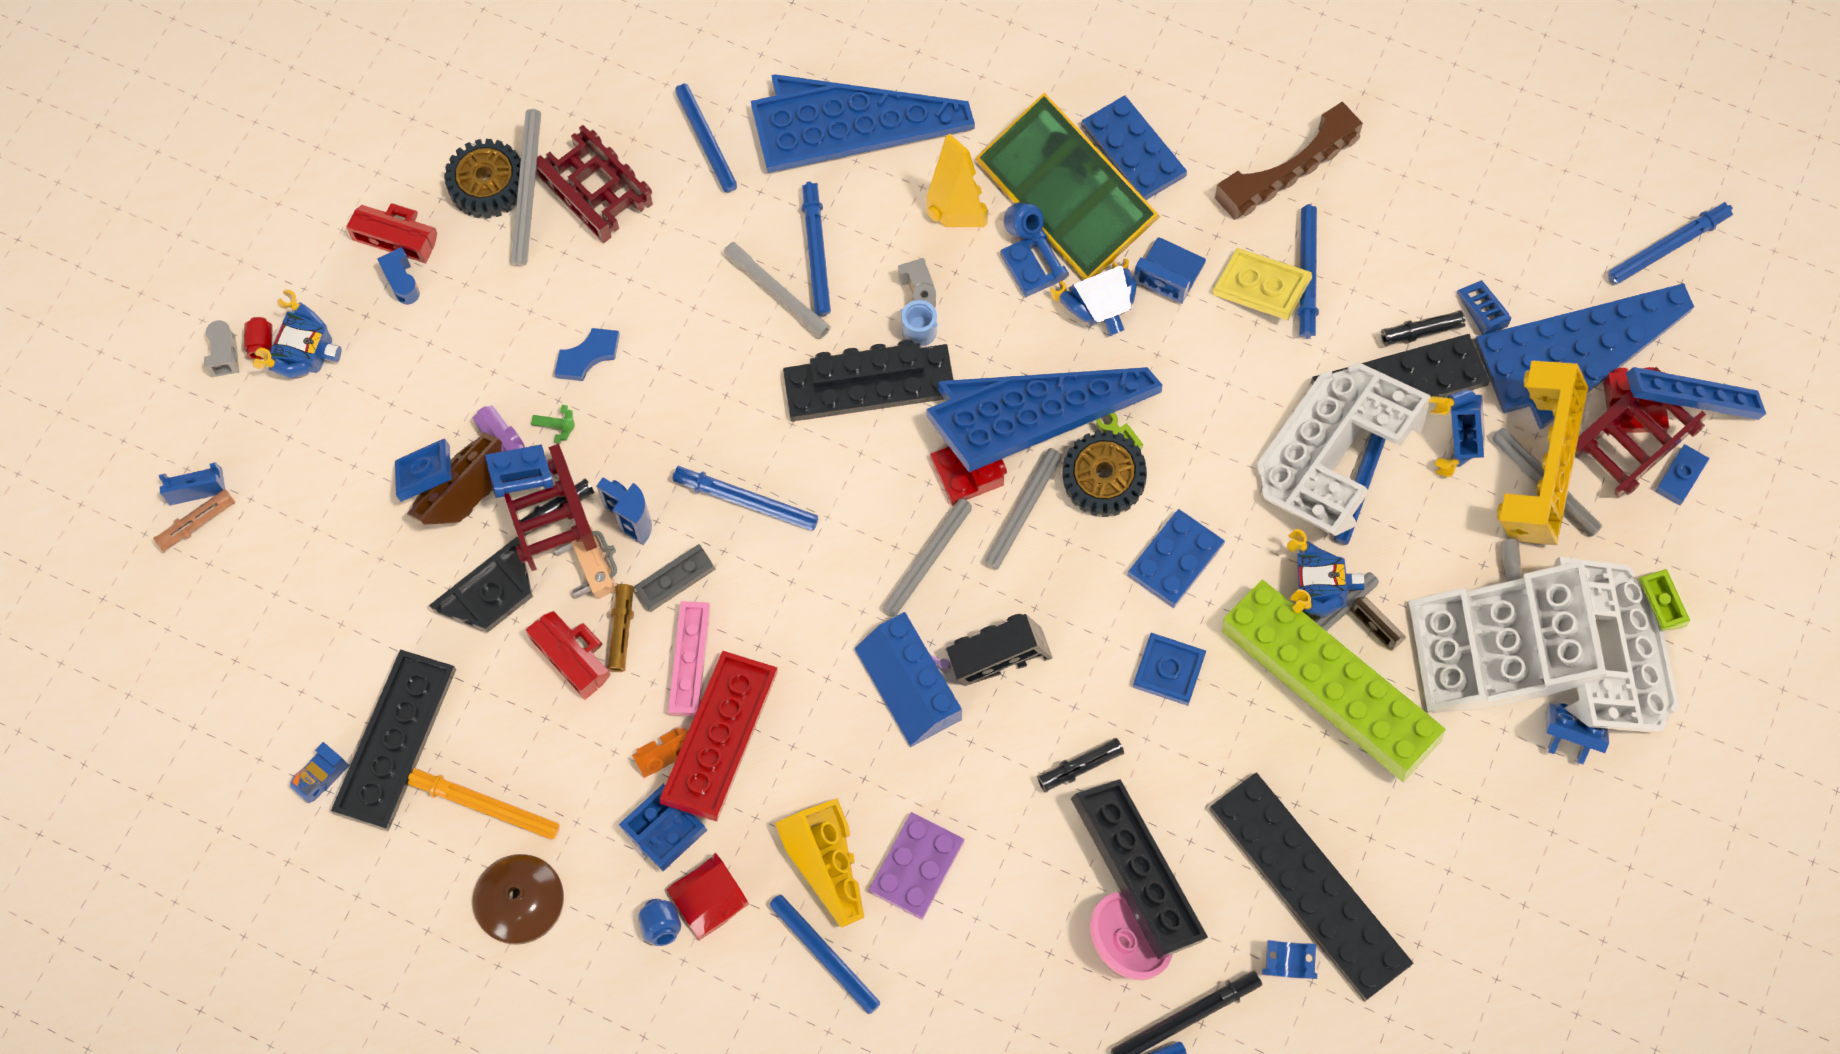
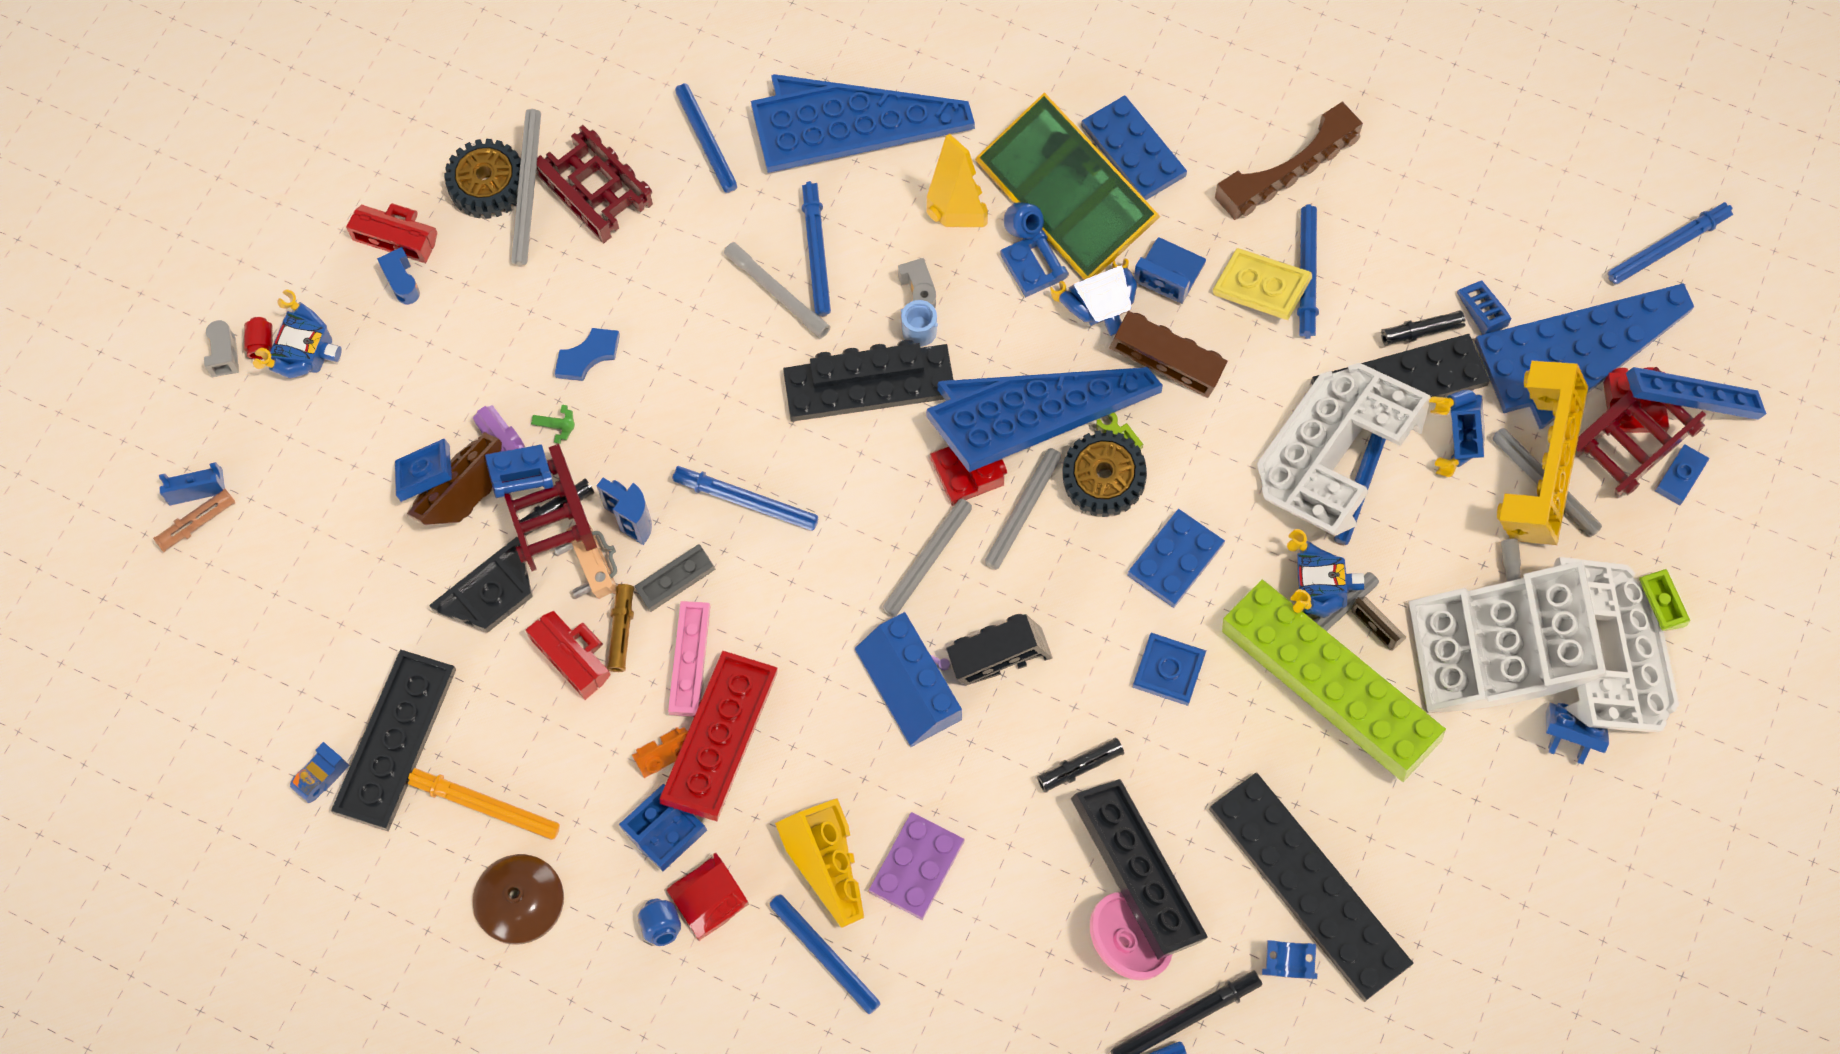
(1168, 353): none -> reddish brown brick

